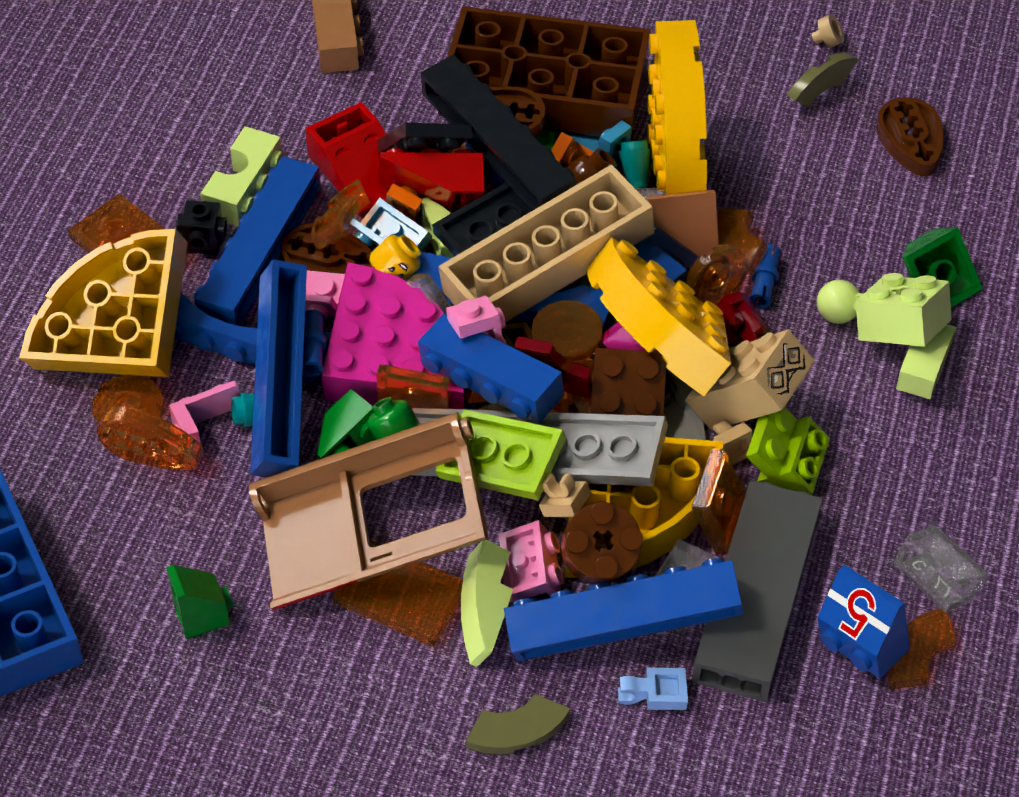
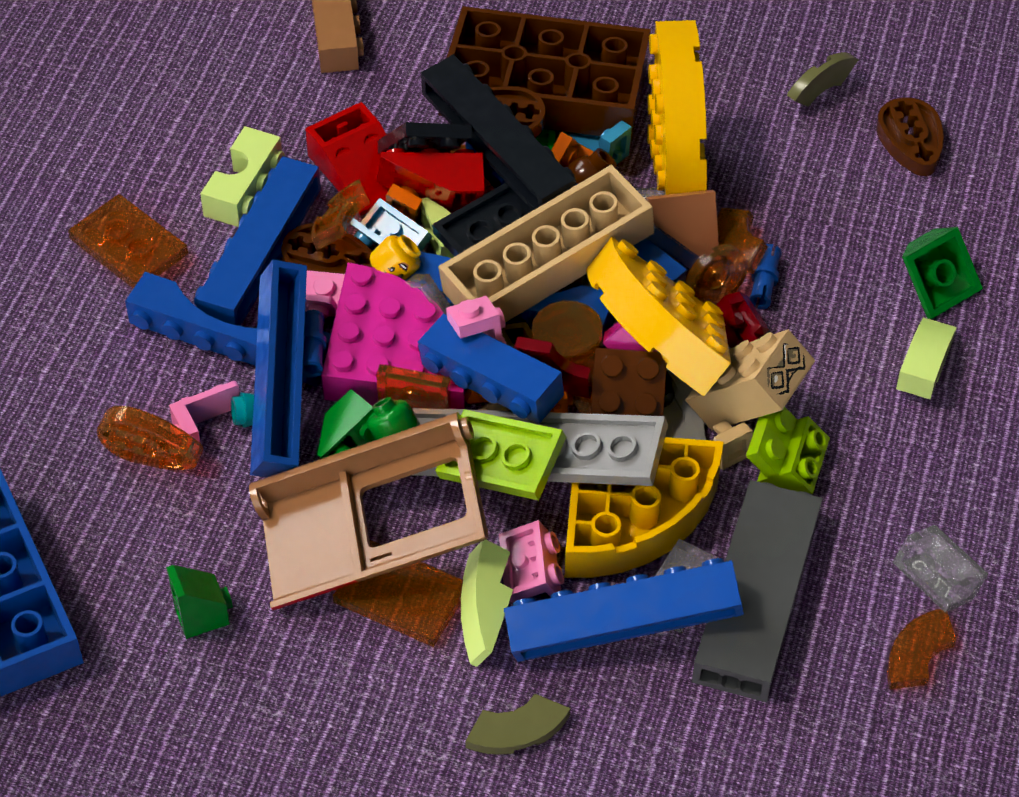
(112, 309): yellow brick -> none
(128, 391): clear orange tile -> none
(202, 226): black brick -> none
(563, 497): tan tile -> none
(623, 543): reddish brown brick -> none
(635, 162): teal cone -> none
(661, 687): light blue plate -> none
(718, 501): clear orange tile -> none
(829, 31): tan tile -> none
(864, 623): blue slope -> none
(891, 310): yellowish green brick -> none

